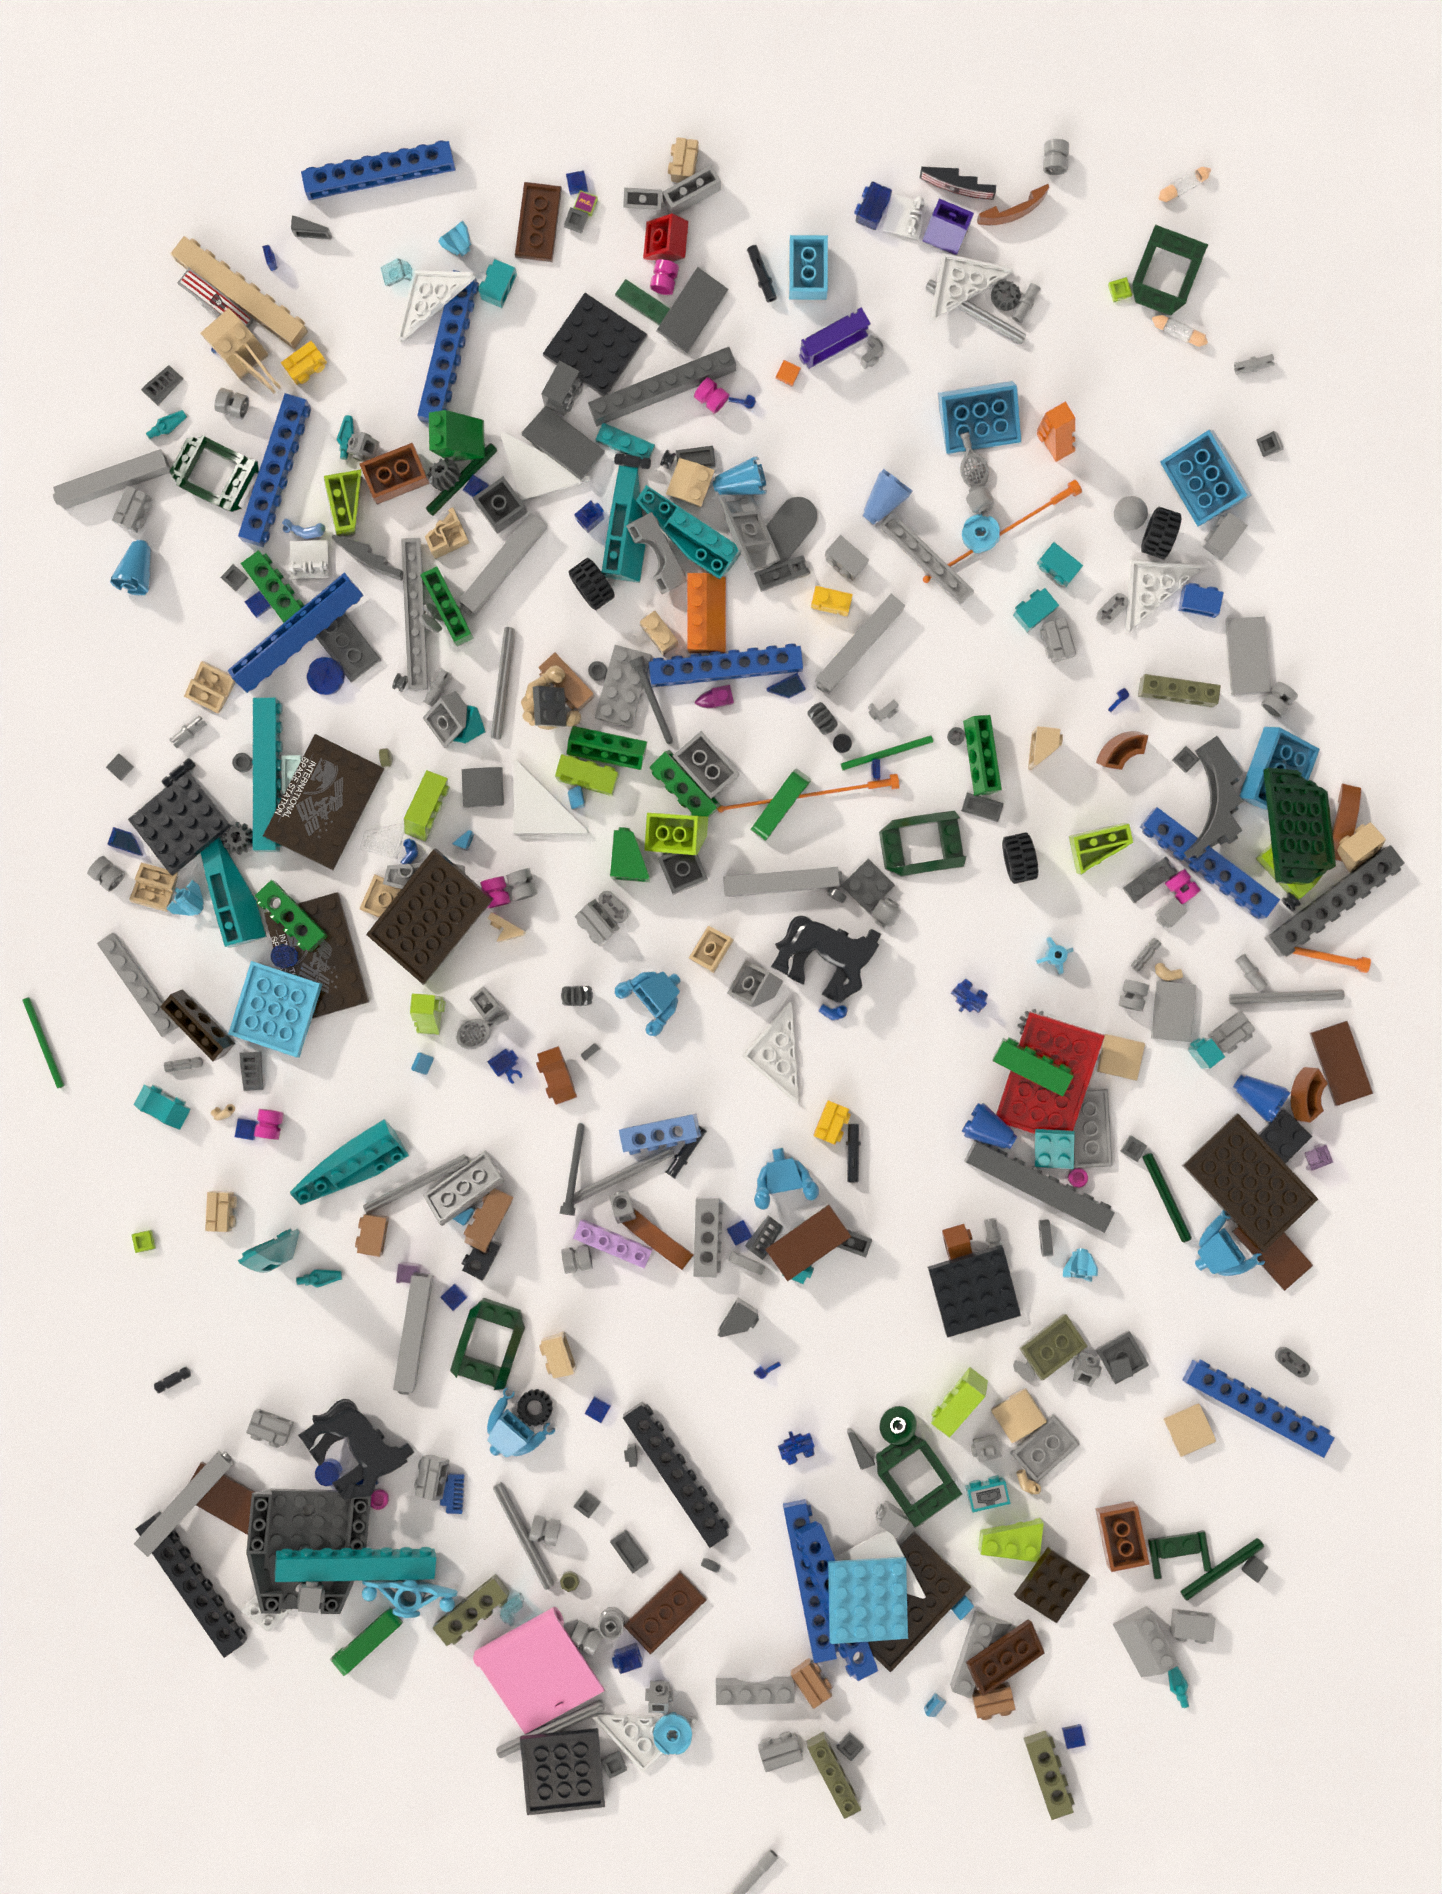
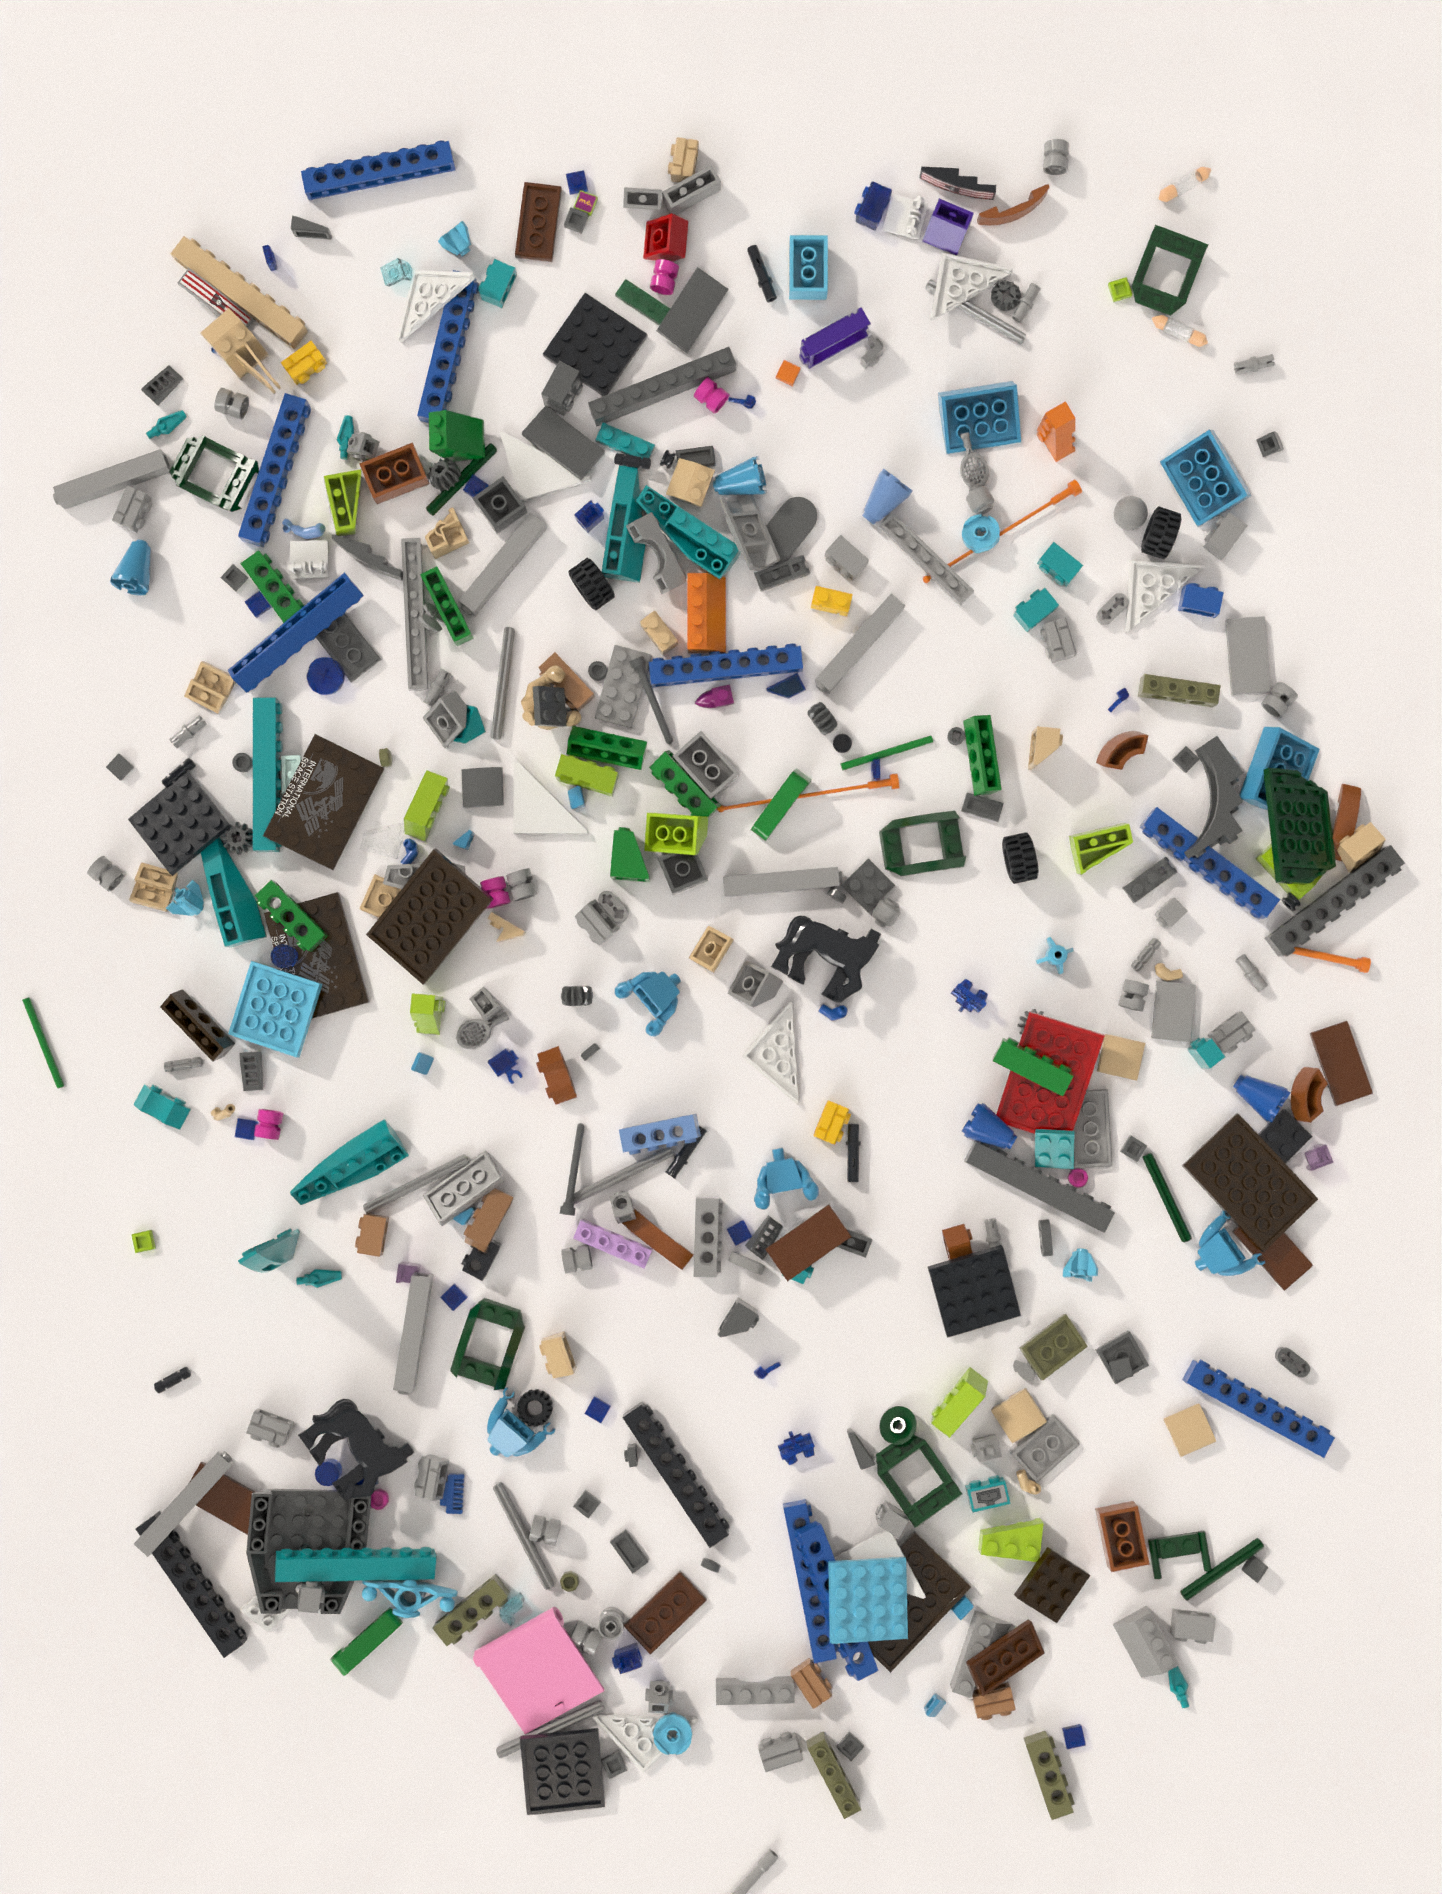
(125, 841): clear blue tile -> none
(136, 983): light grey plate -> none
(220, 1211): tan brick -> none
(399, 682): dark grey bush -> none
(888, 711): light grey bracket -> none
(1086, 1369): light grey brick -> none
(1178, 881): dark pink wheel -> none
(1293, 996): light grey axle -> none

